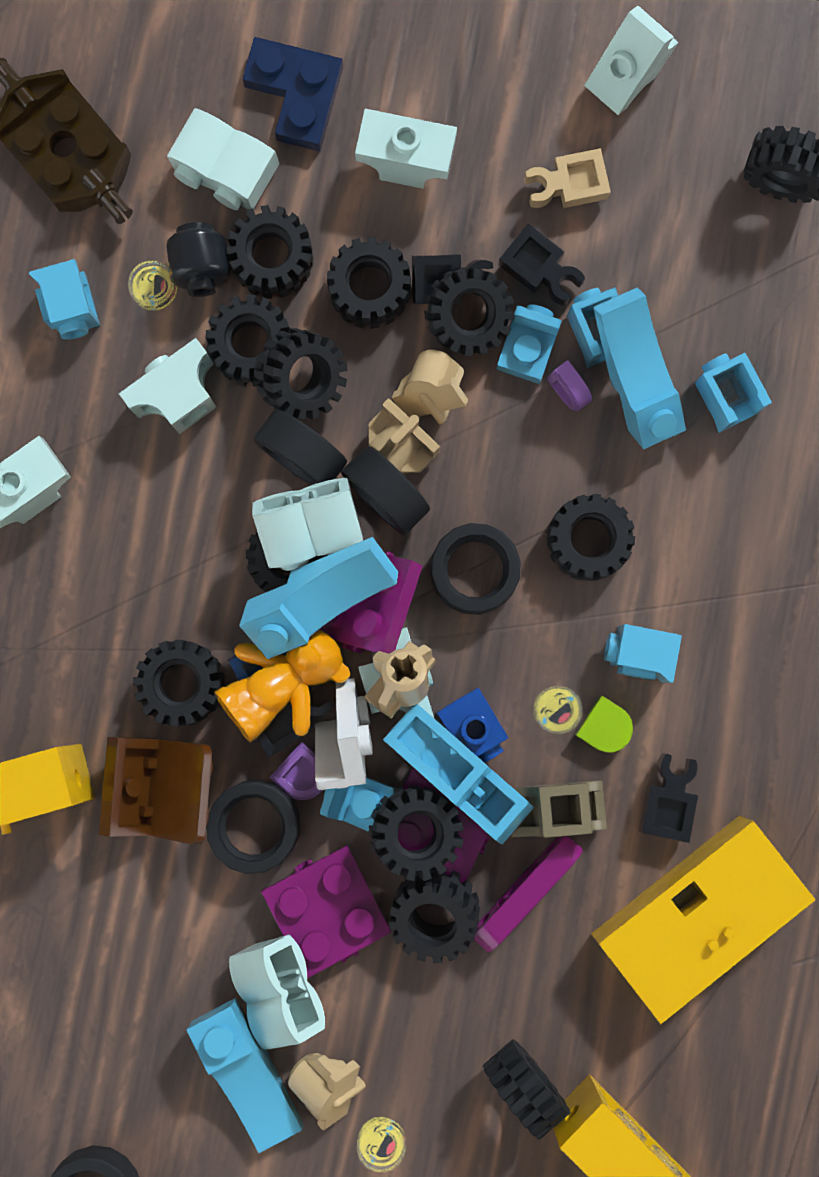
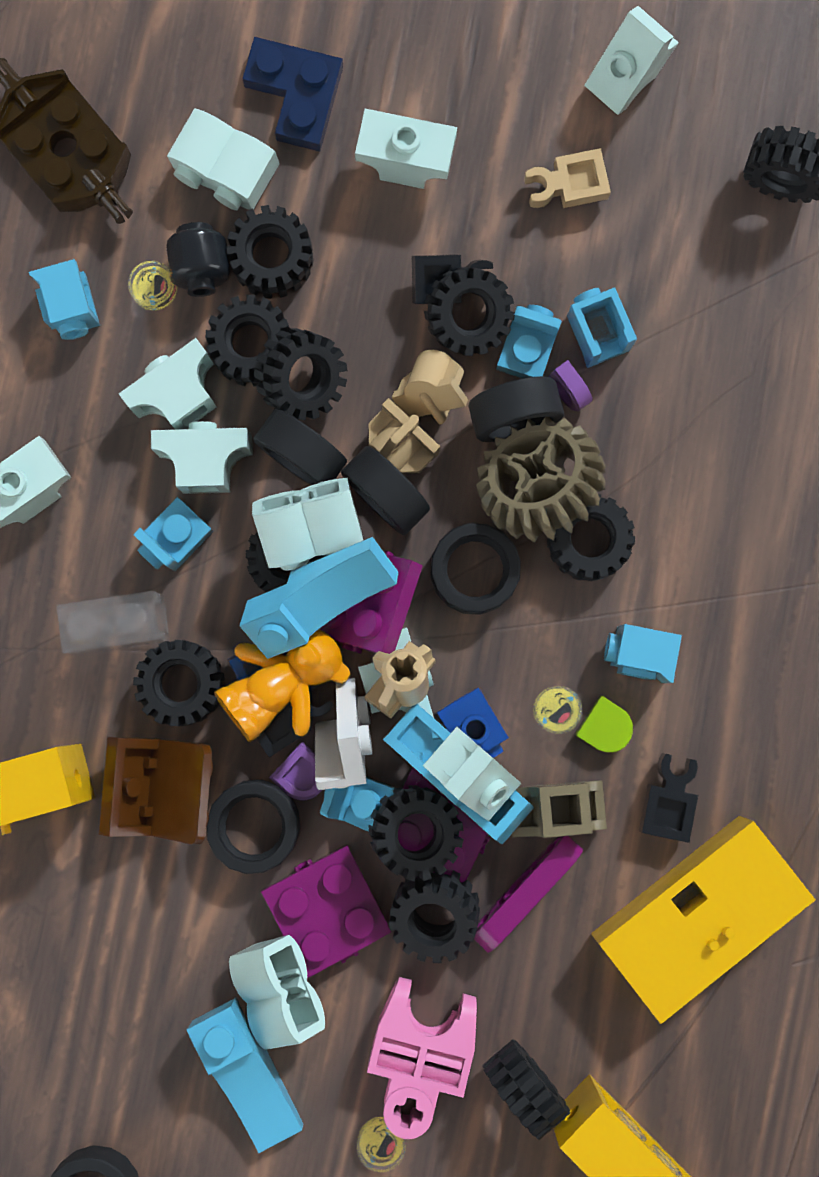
(112, 623): none -> clear brick
(172, 536): none -> medium azure bracket
(202, 455): none -> light aqua brick
(325, 1086): tan piece -> none
(369, 255): black tyre -> none
(420, 1059): none -> bright pink piece
(471, 774): none -> light aqua brick
(513, 405): none -> black tyre
(535, 261): black plate -> none
(544, 494): none -> dark tan gear
(638, 369): medium azure slope -> none
(731, 390): medium azure window -> none

